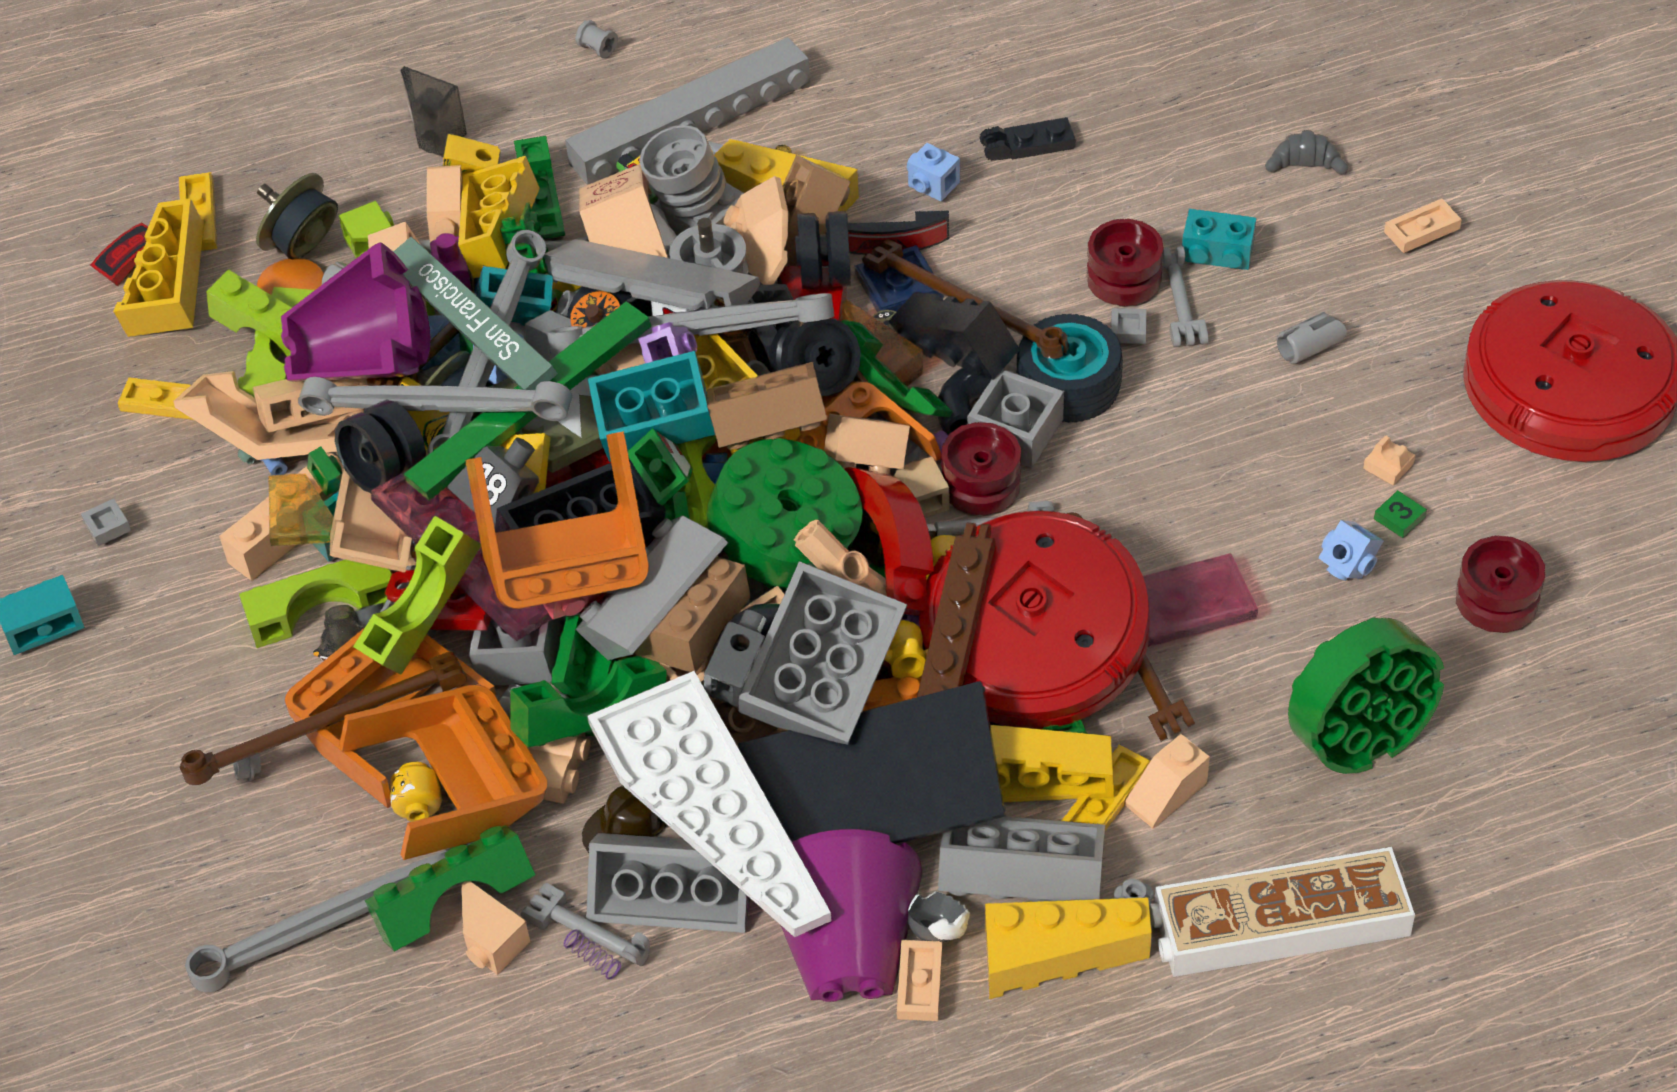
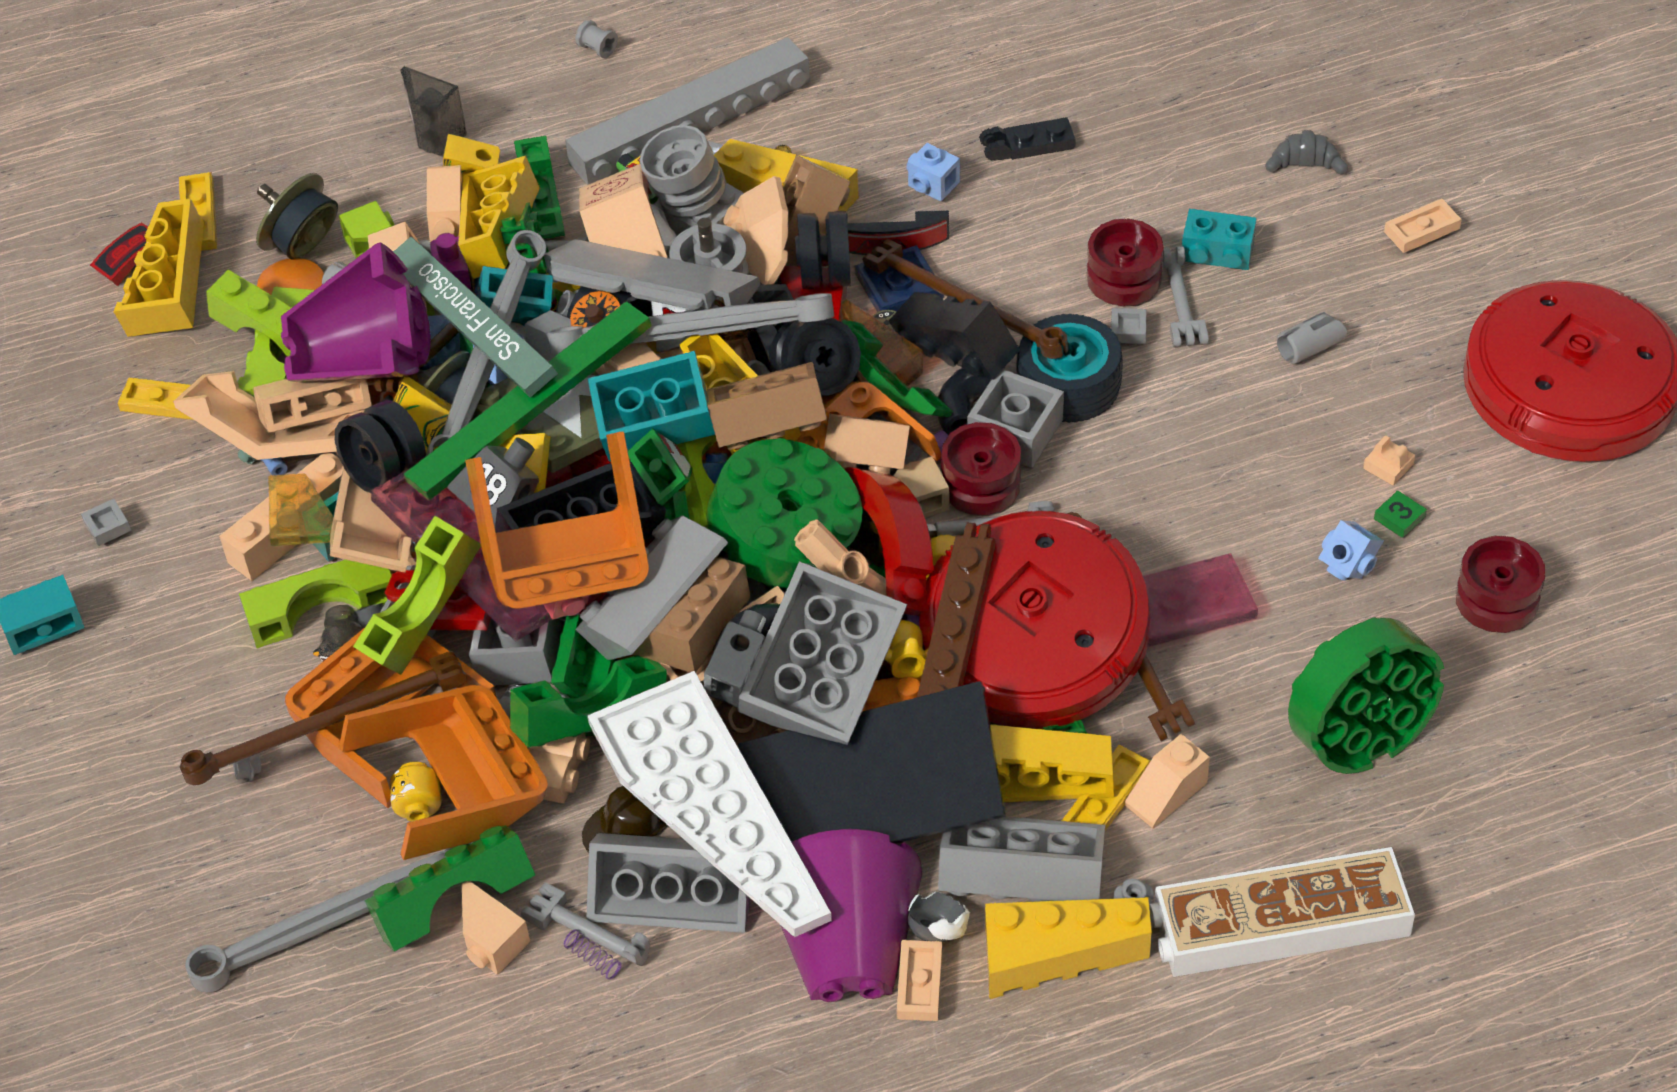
(324, 470): green plate -> none
(548, 401): light grey piece -> none
(667, 342): medium lavender brick -> none

